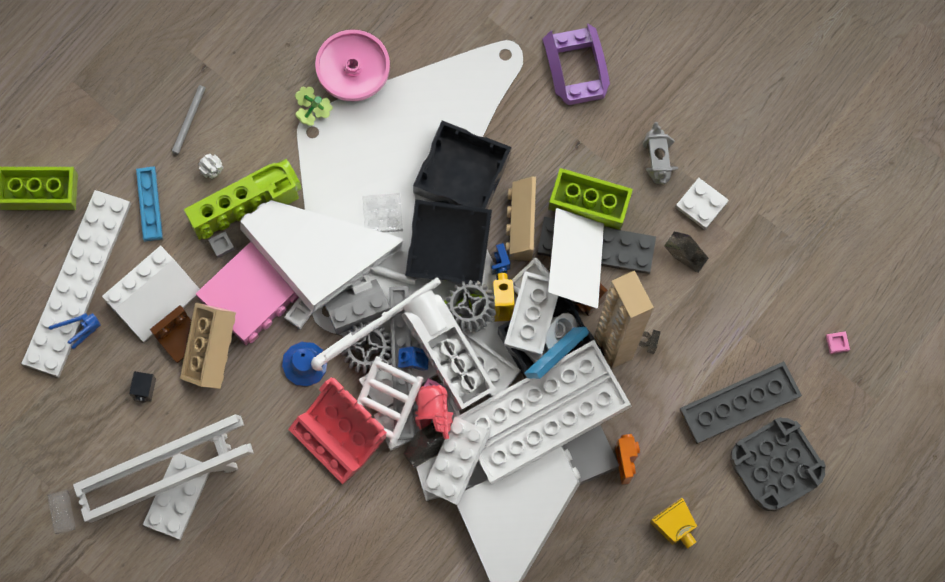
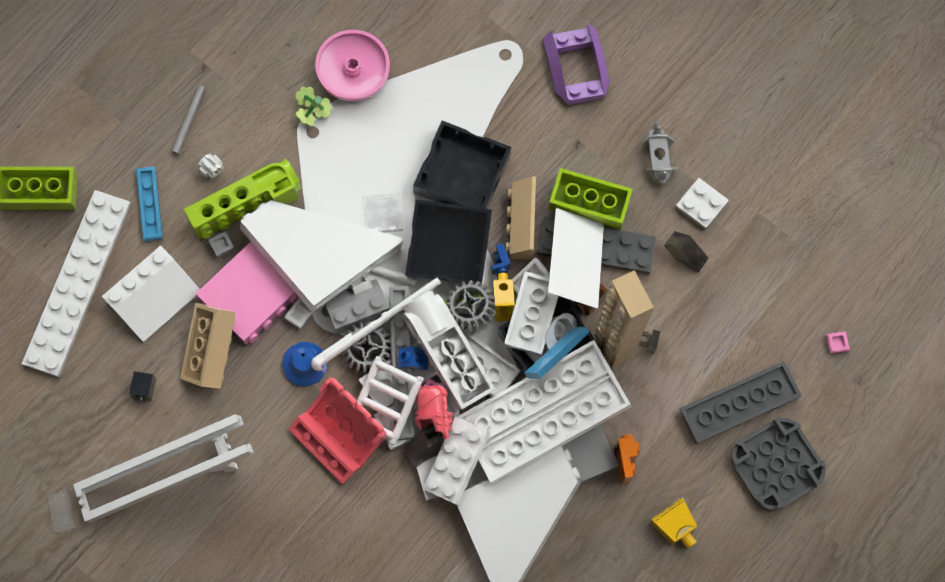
(89, 325): blue plant -> none
(173, 333): reddish brown bracket -> none
(174, 507): white plate -> none

